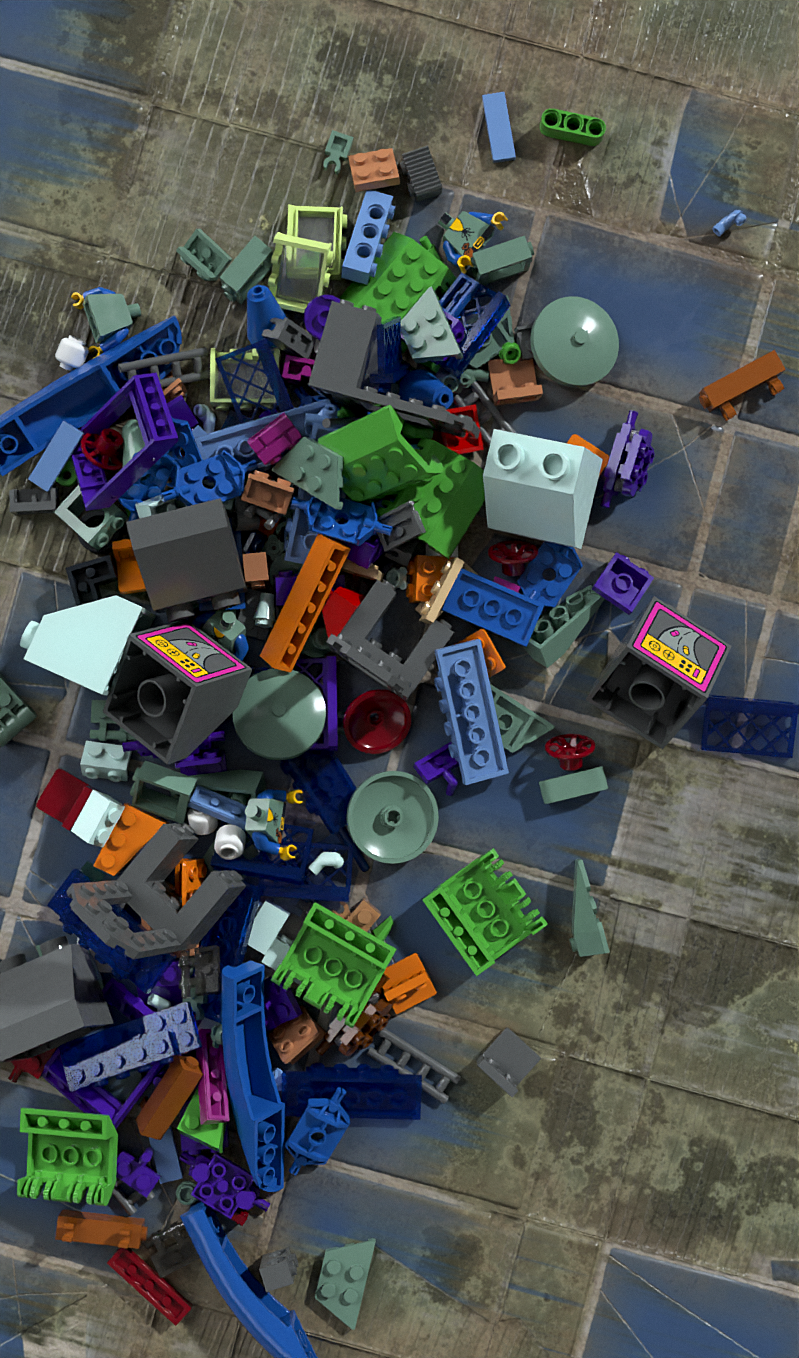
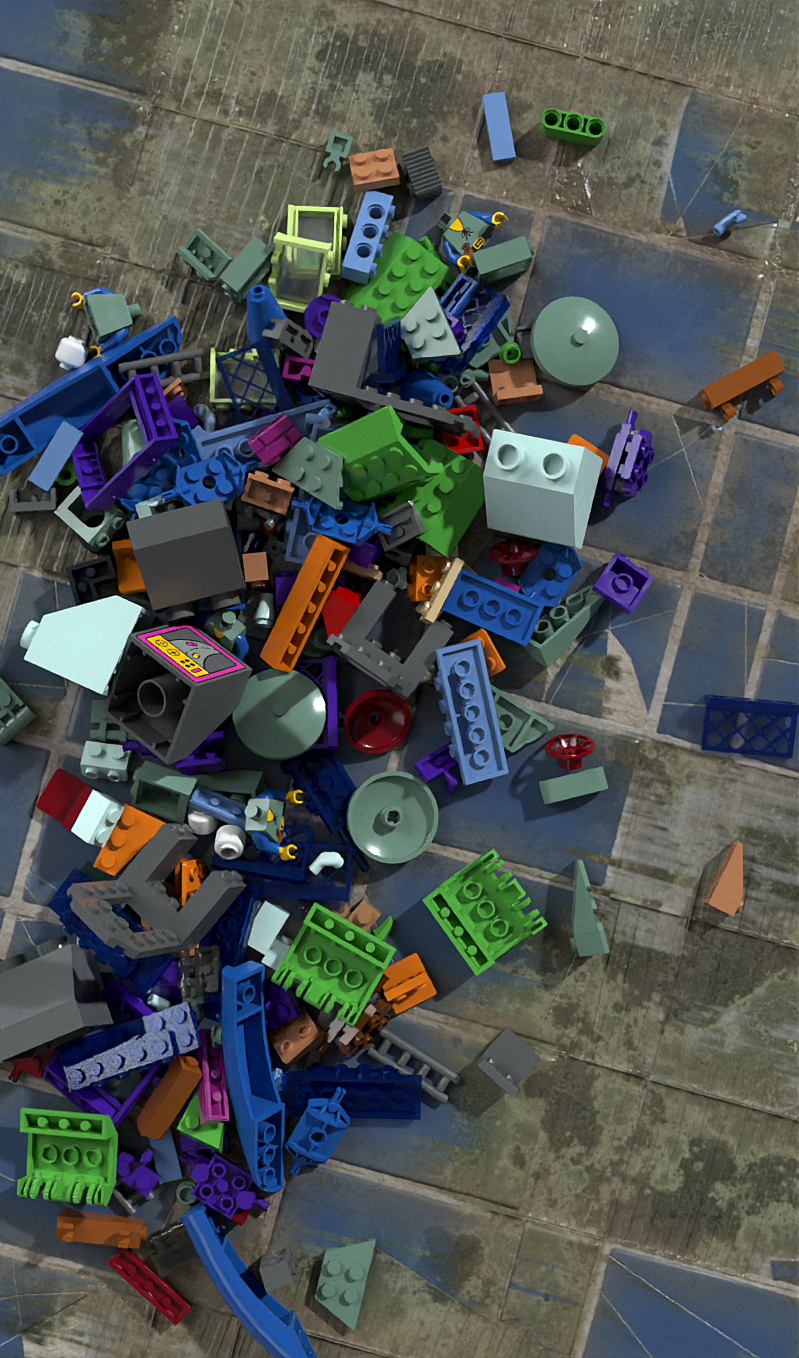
(107, 445): dark red wheel -> none
(659, 673): dark grey slope -> none
(727, 887): none -> nougat slope

